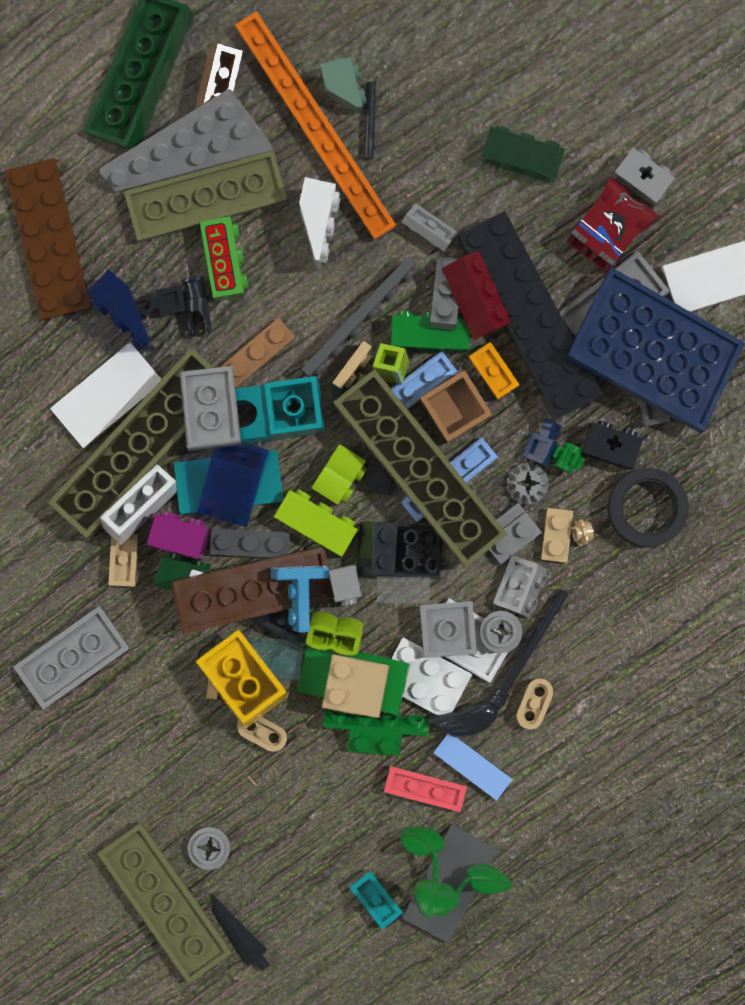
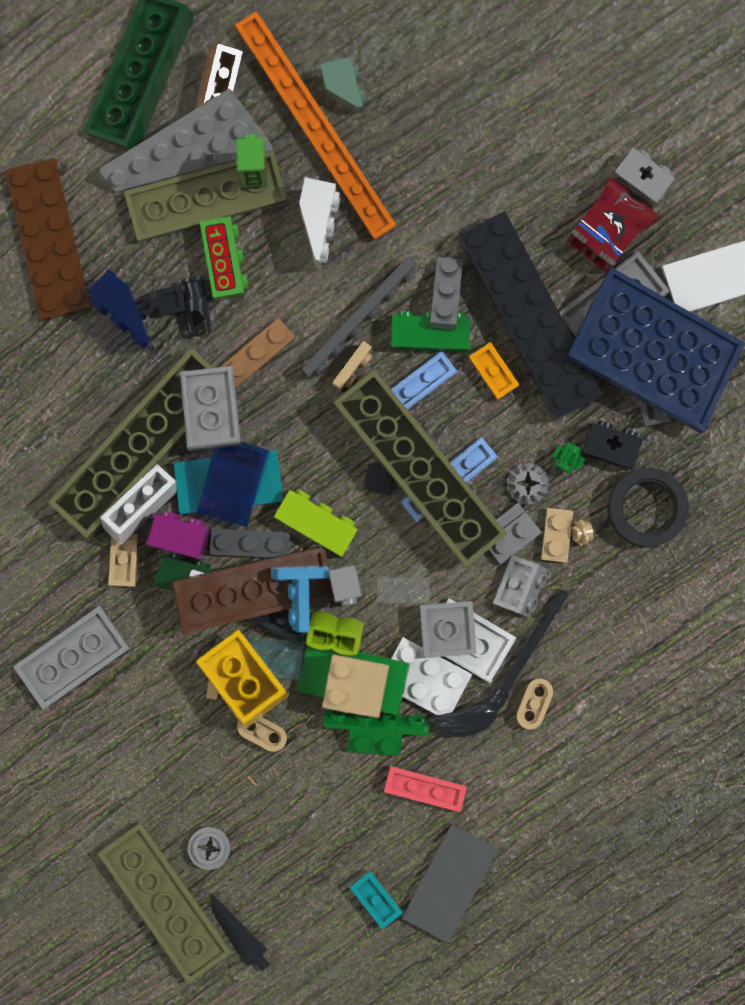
(106, 395): white tile -> none
(252, 161): none -> bright green brick
(273, 405): teal brick -> none
(339, 475): lime brick -> none
(369, 129): black bar -> none
(391, 363): lime brick -> none
(399, 550): black slope -> none
(429, 227): light grey plate -> none
(441, 898): green plant -> none
(455, 407): medium nougat piece -> none
(472, 766): light blue tile -> none
(476, 295): dark red brick -> none
(510, 623): light grey gear -> none
(522, 154): clear green brick -> none
(542, 446): dark blue plate -> none

